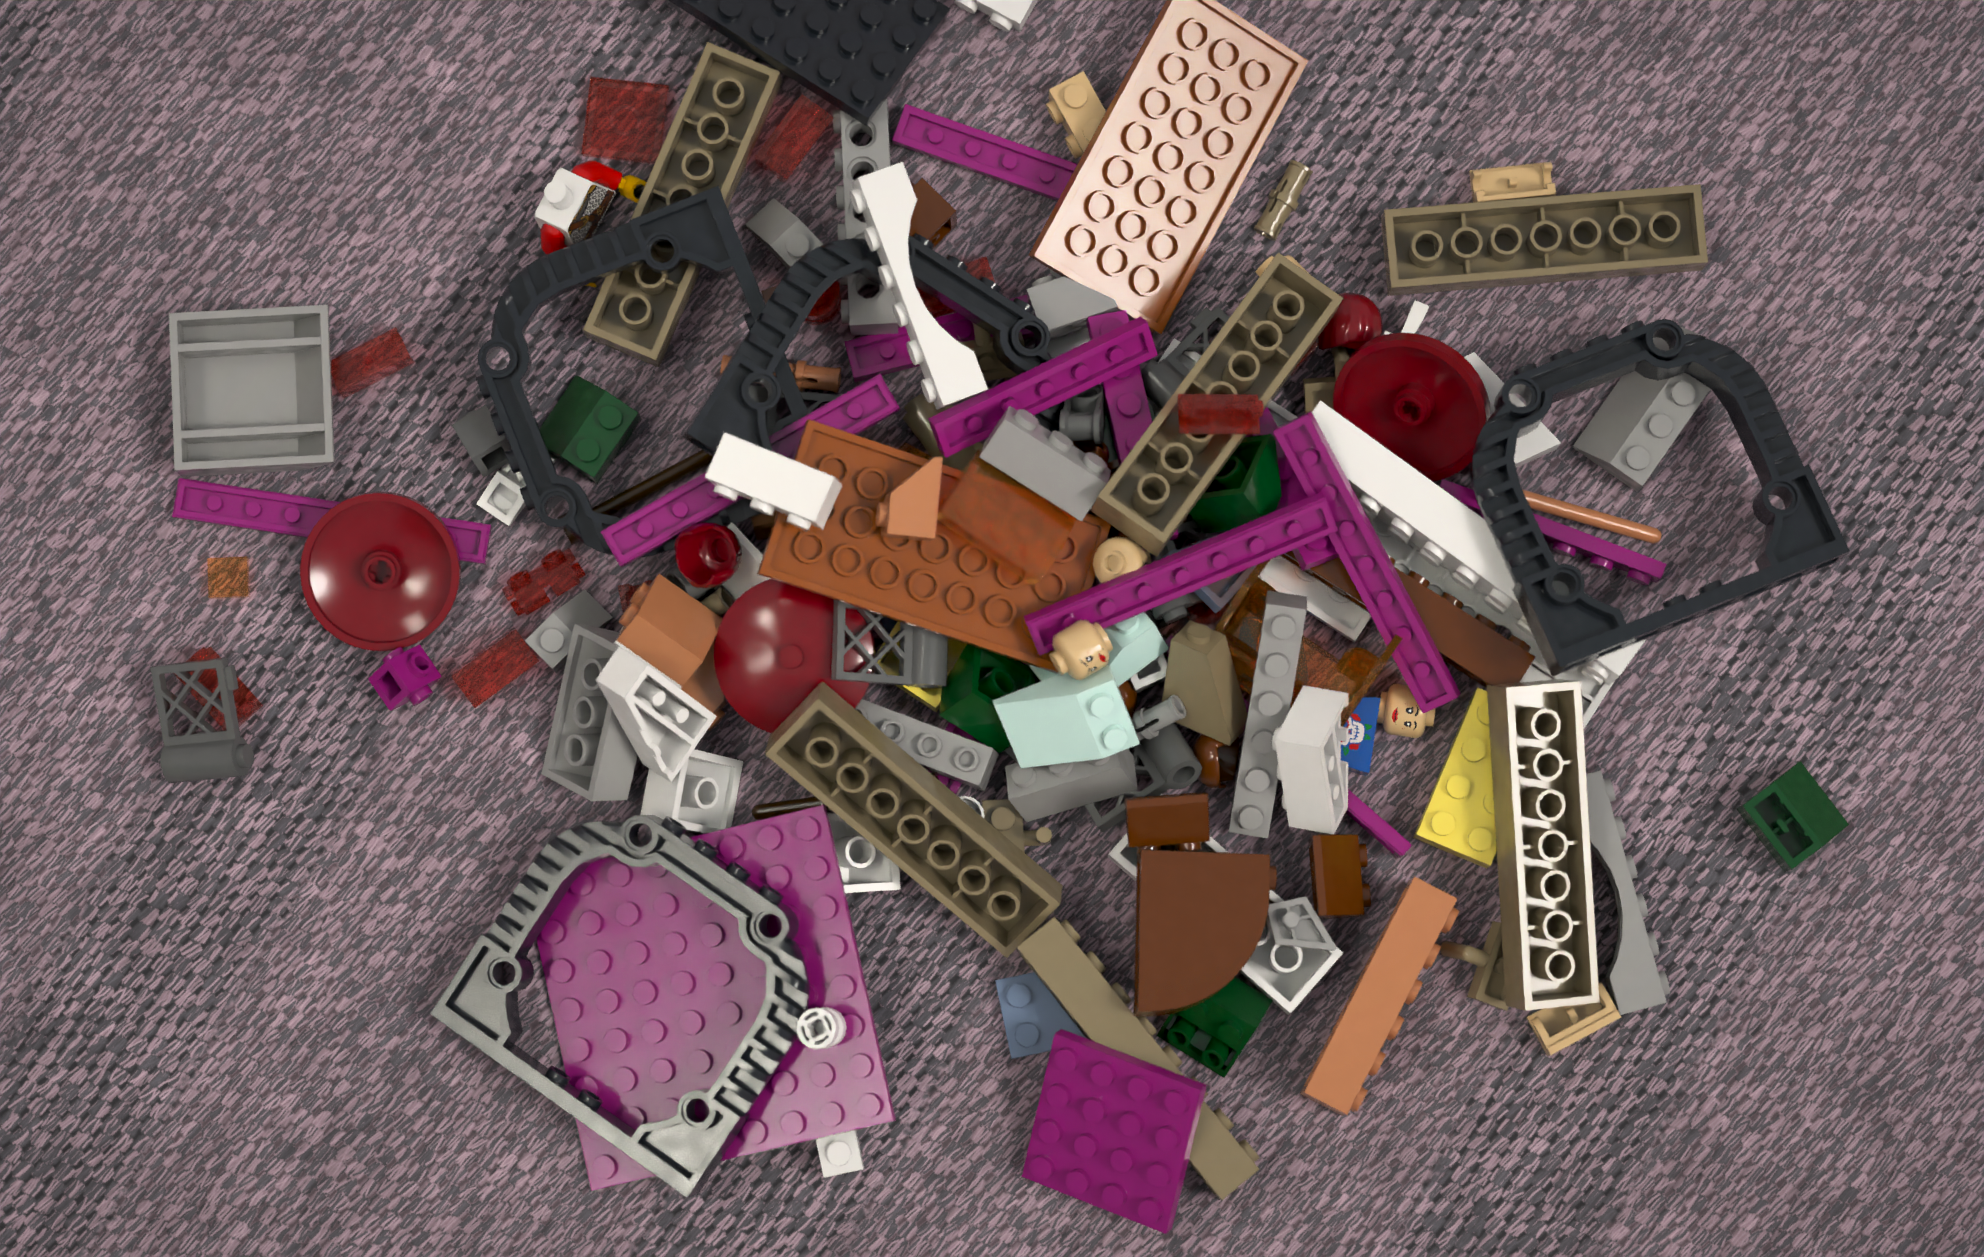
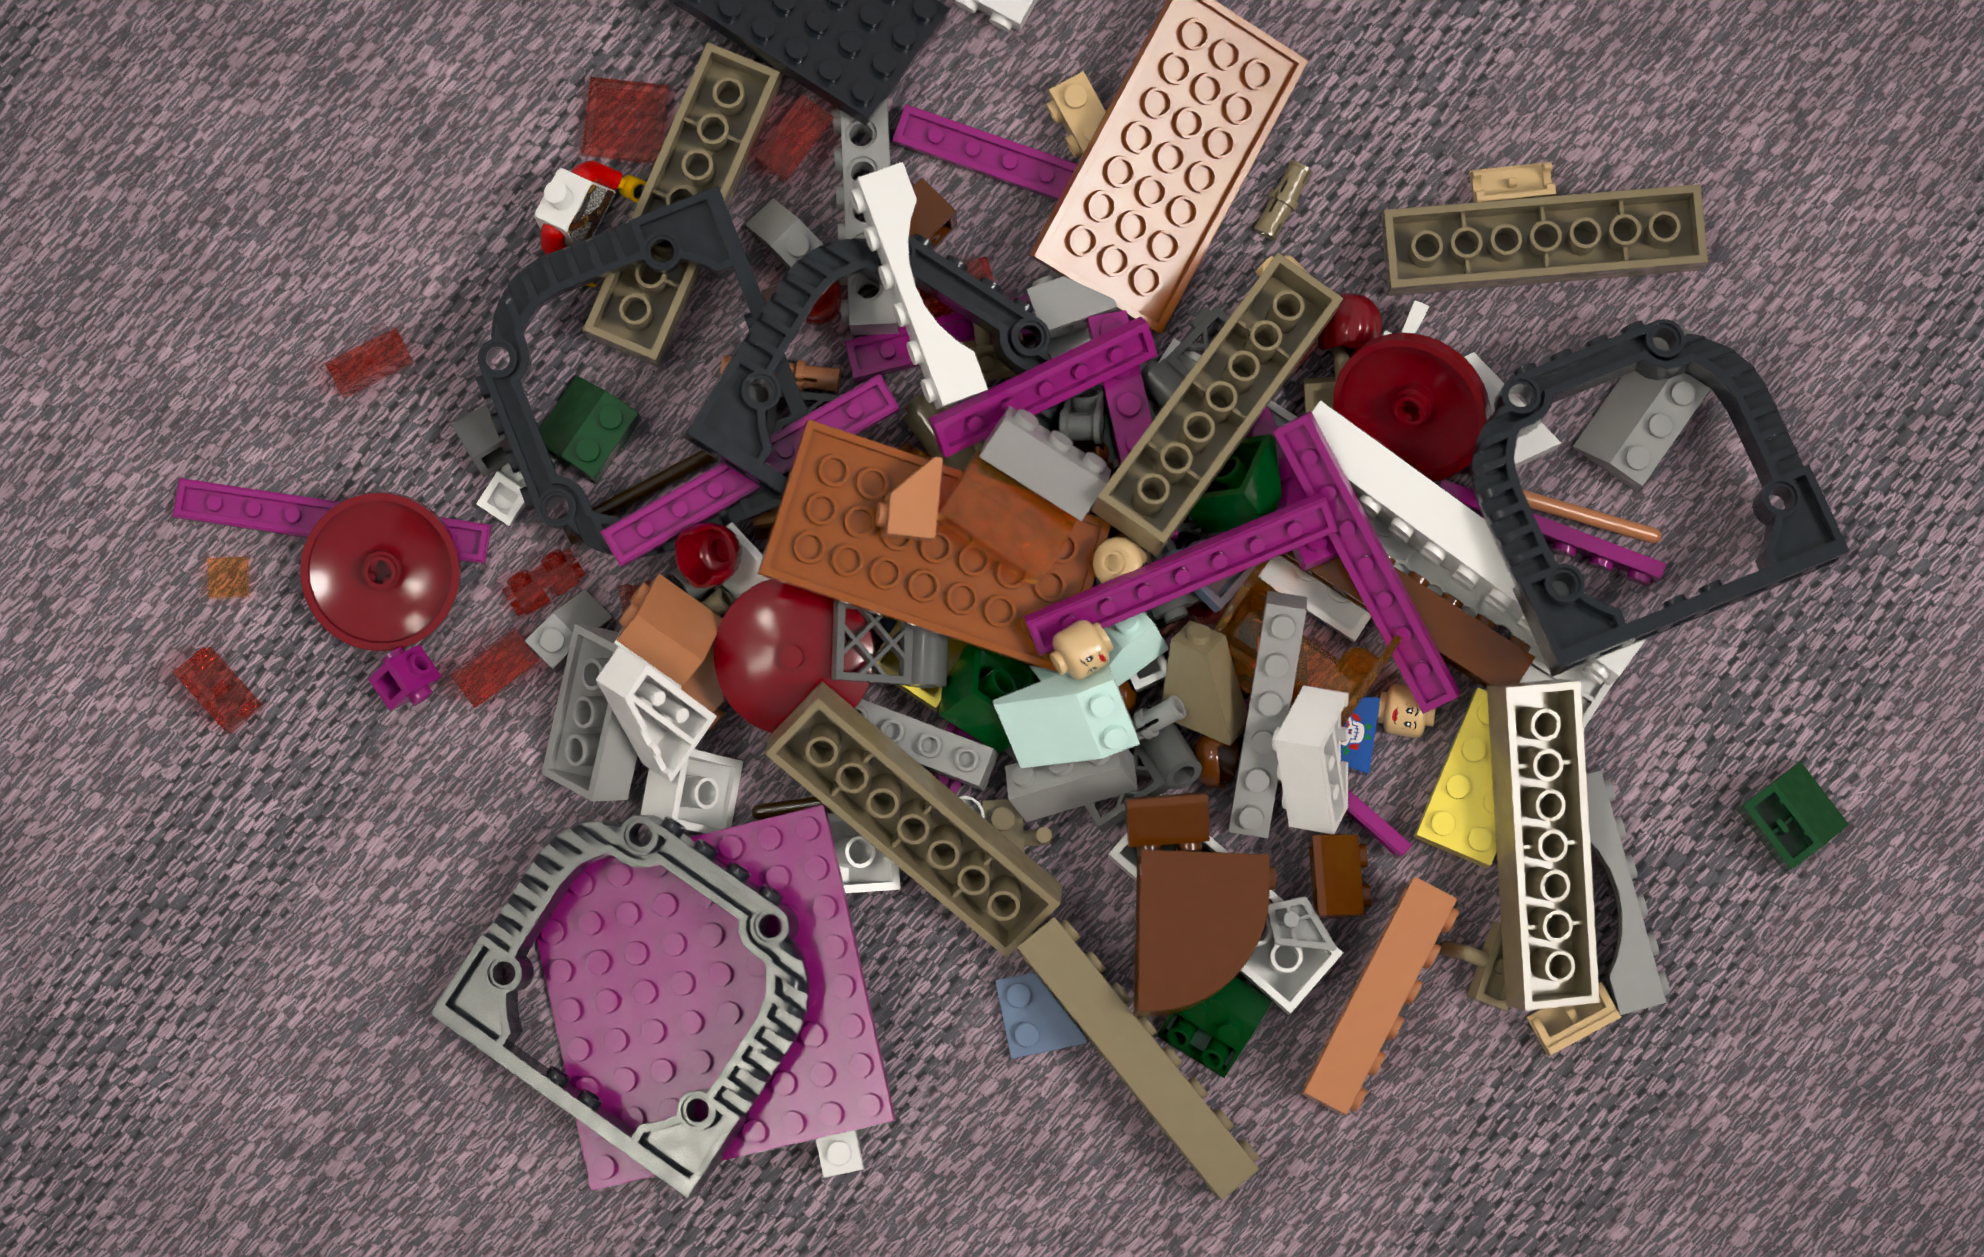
(206, 753): dark grey piece -> none
(251, 390): light grey slope -> none
(772, 482): white brick -> none
(829, 1028): white wheel -> none
(1113, 1130): magenta plate -> none
(1219, 414): clear red hinge -> none

